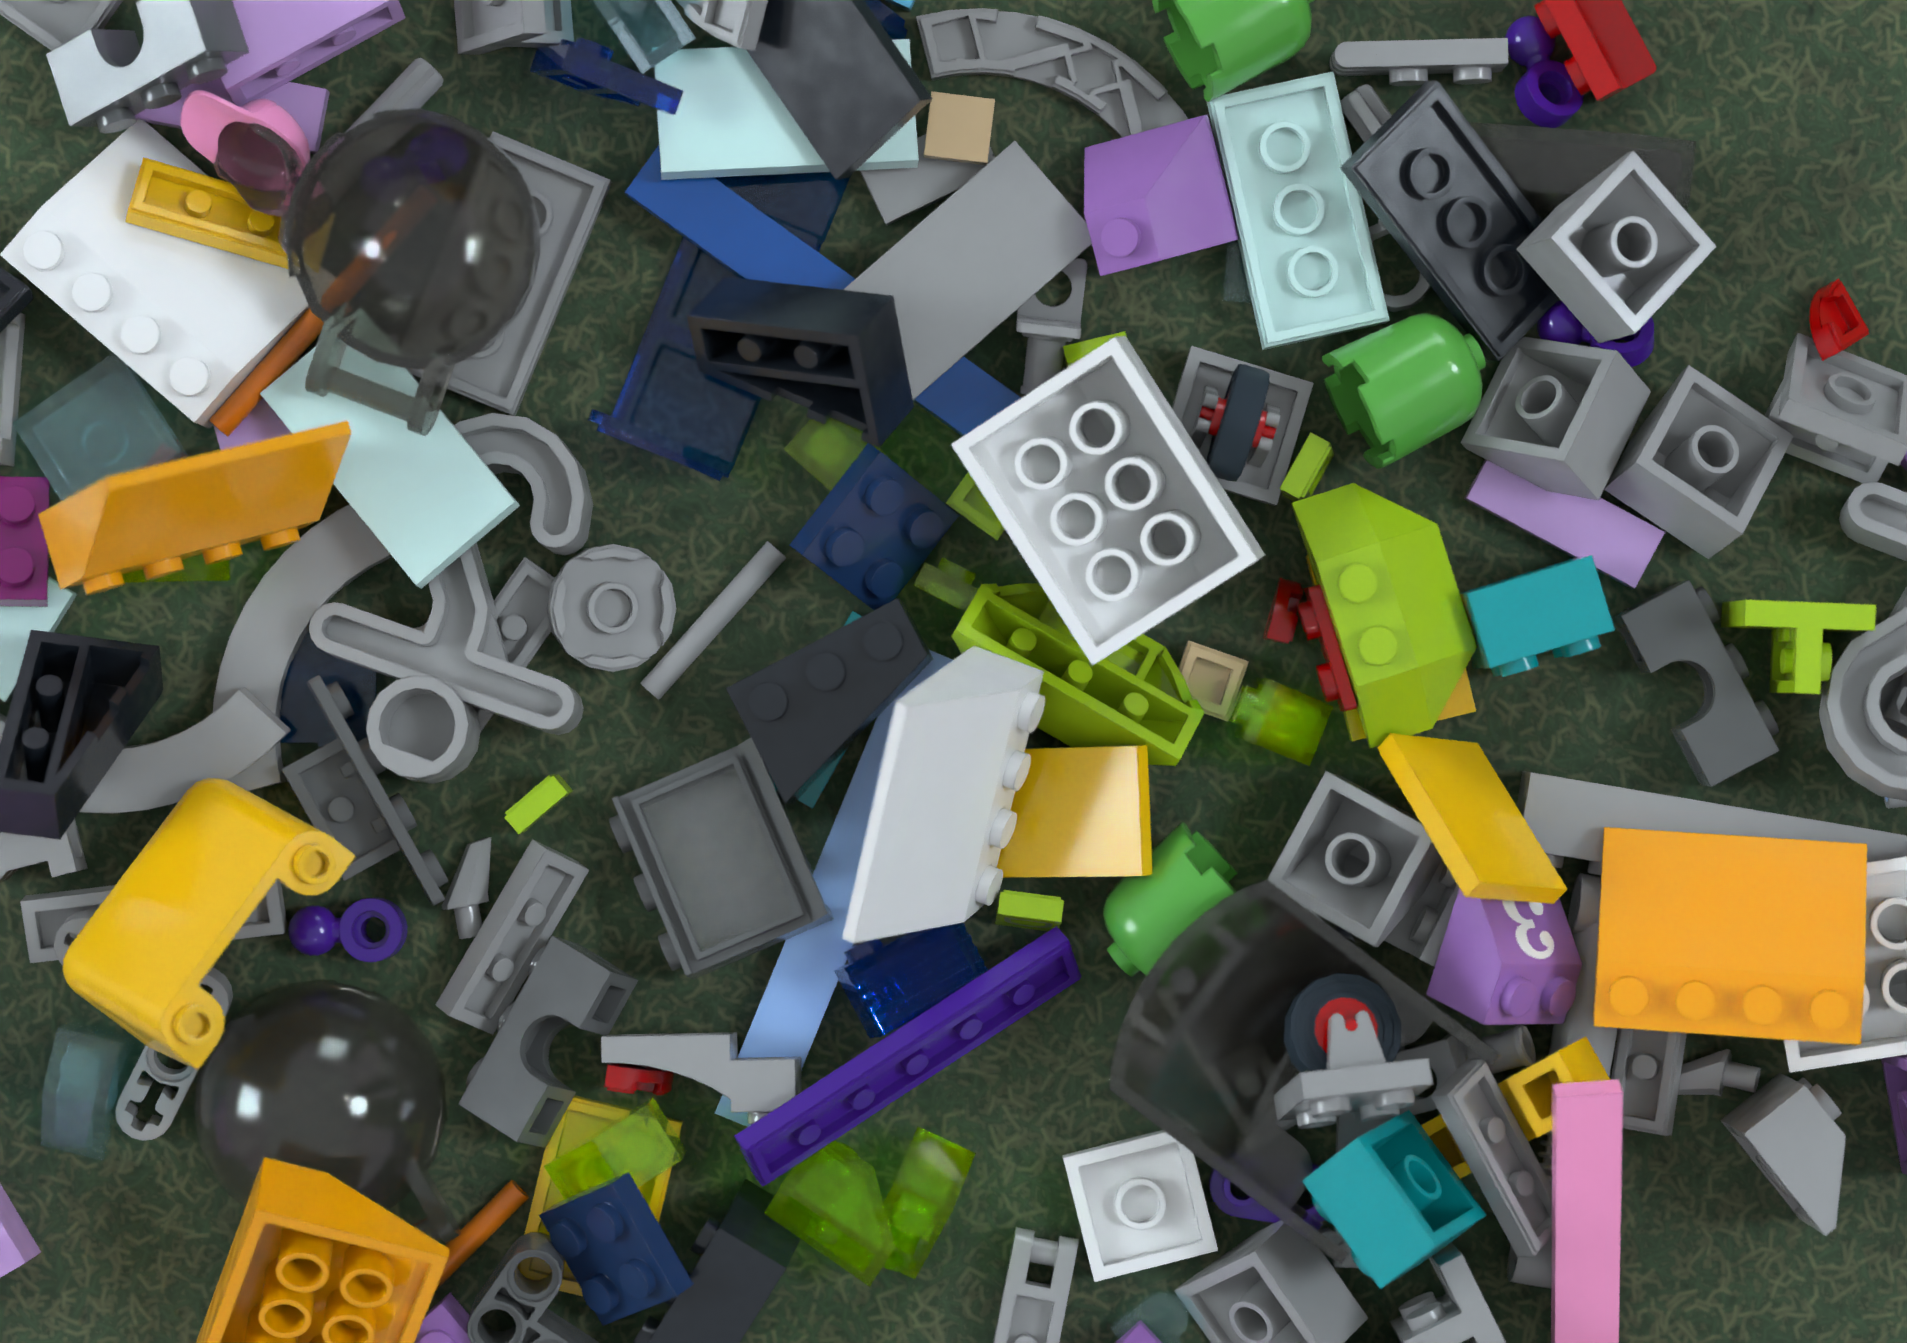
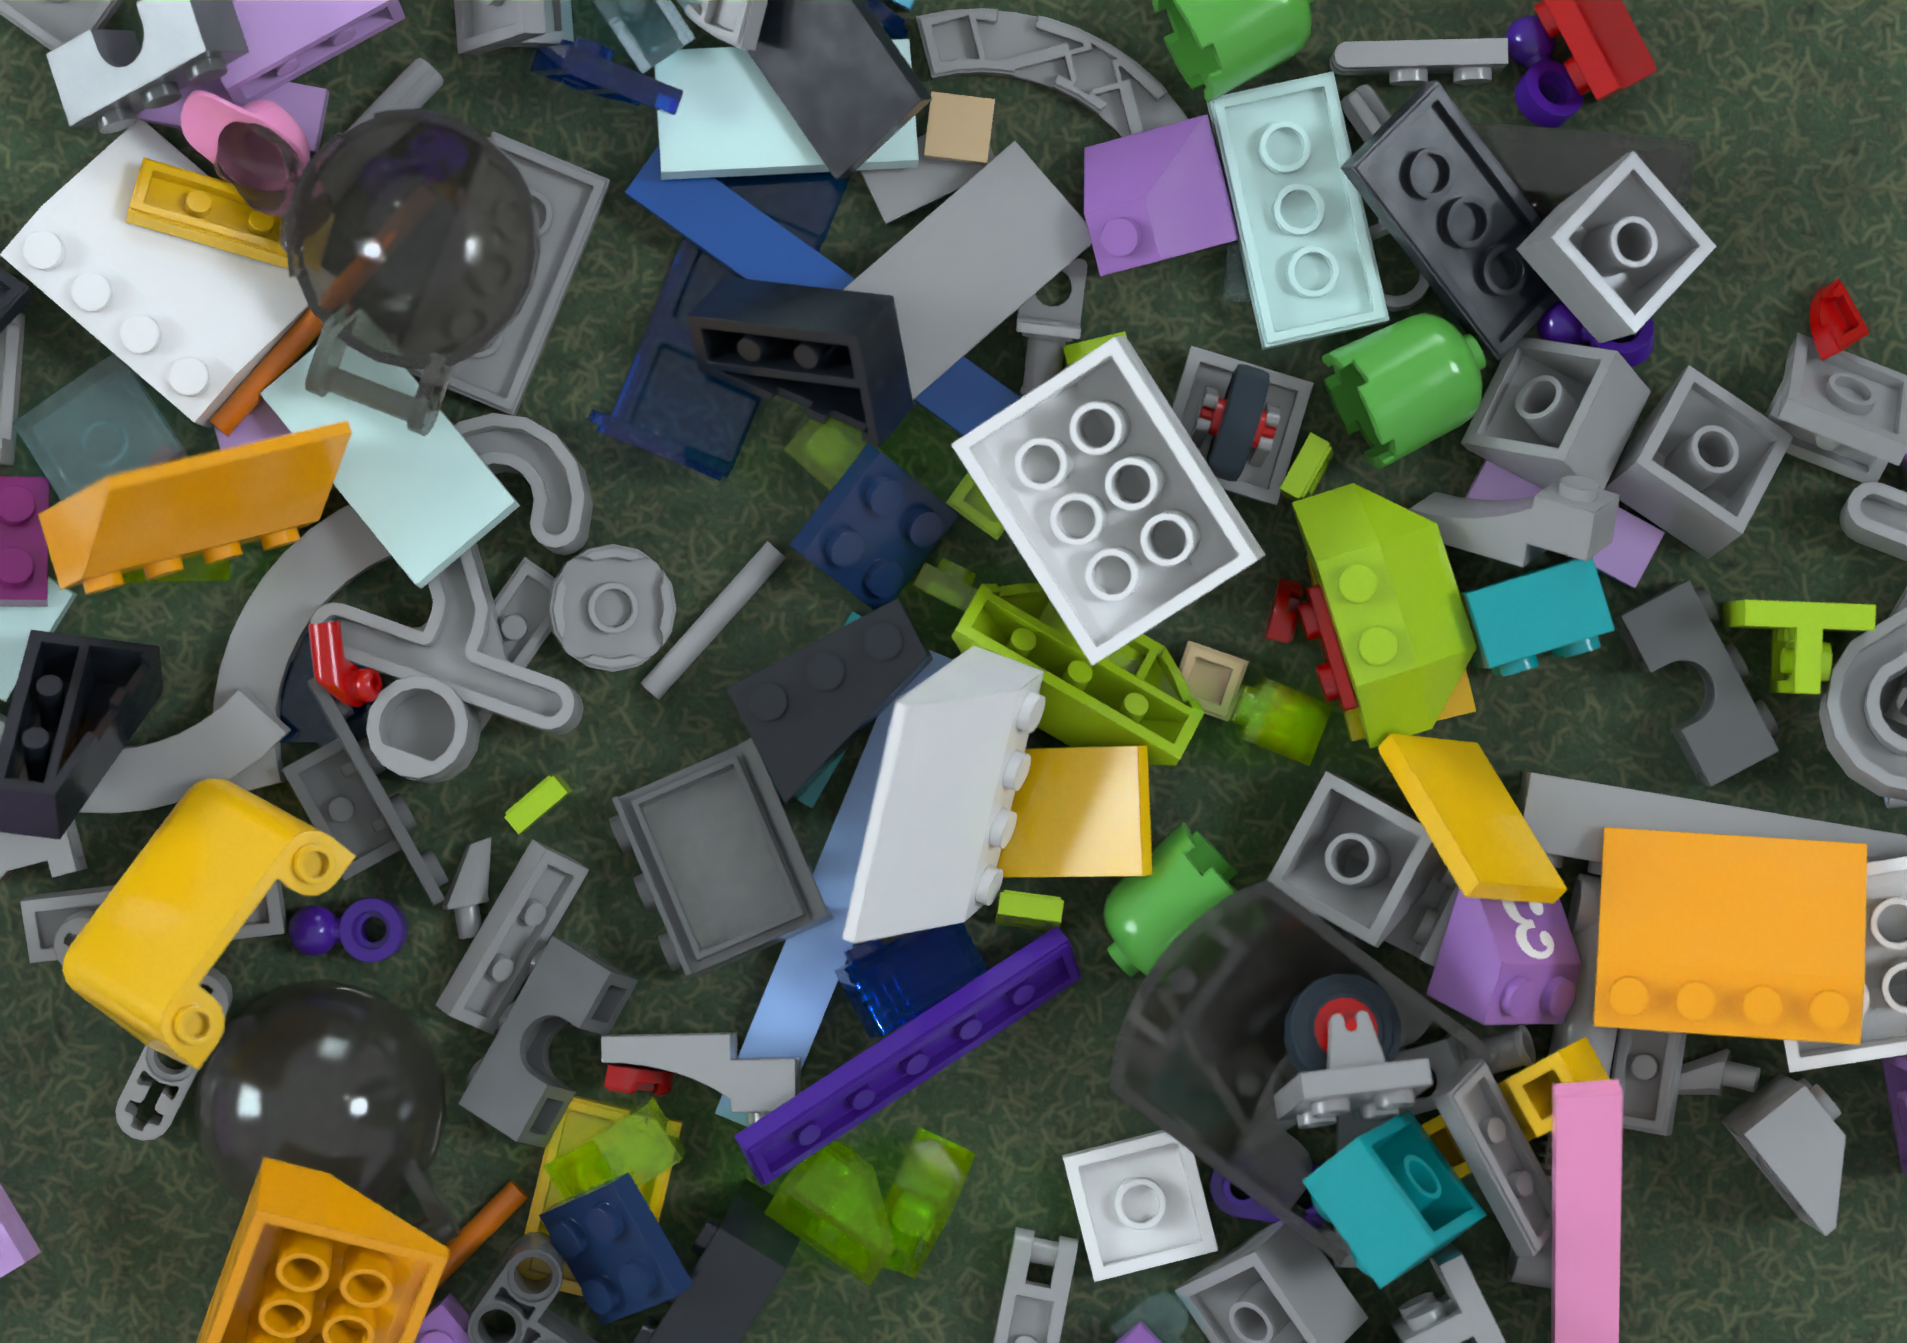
(83, 1088): clear light blue slope -> none
(335, 672): none -> red arm
(1563, 518): none -> light grey slope

